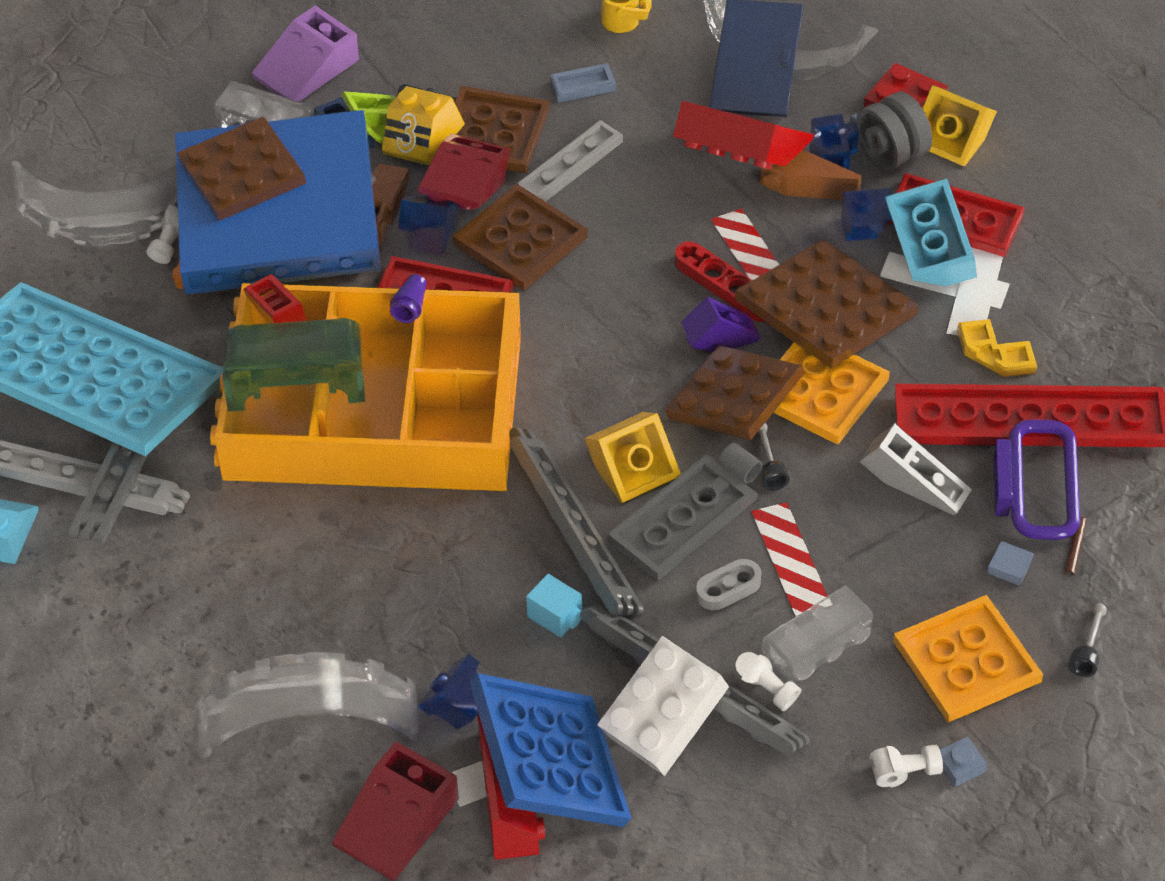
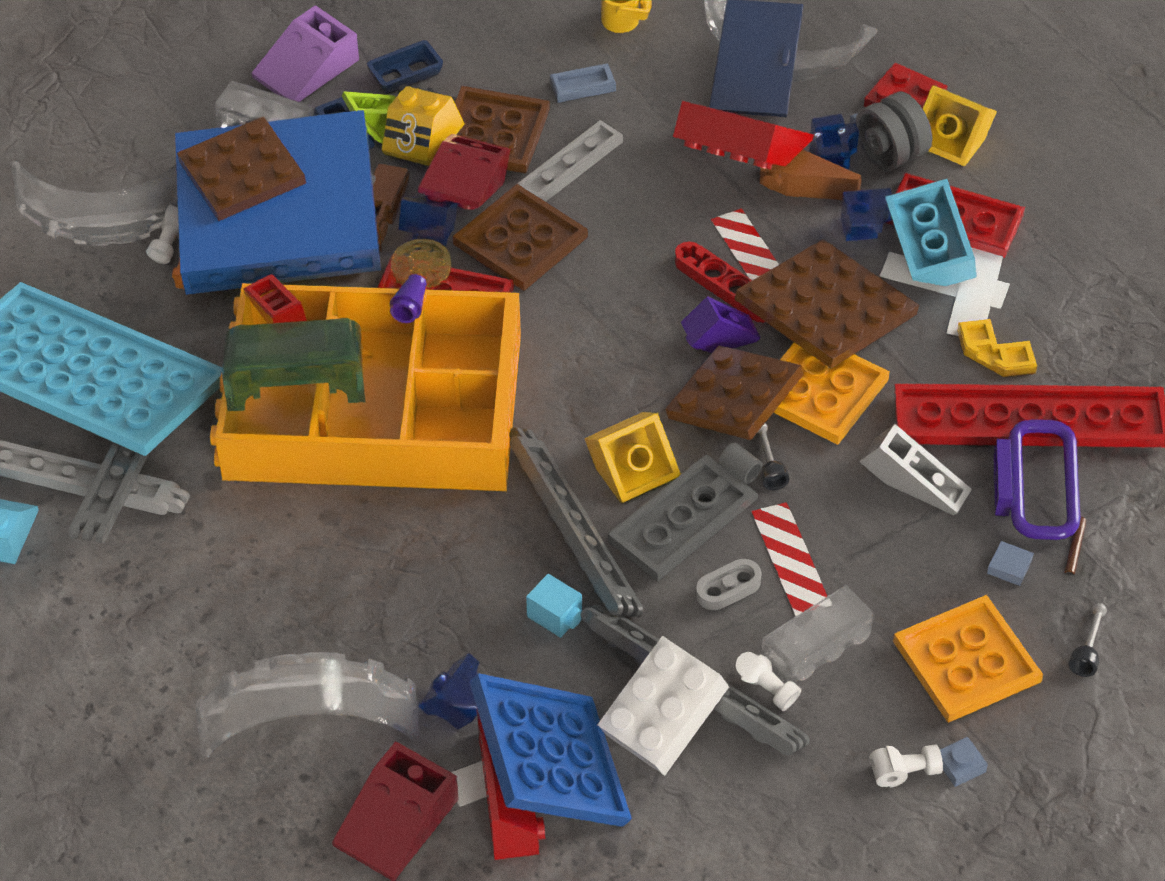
(400, 61): none -> dark blue piece
(421, 261): none -> clear yellow wheel

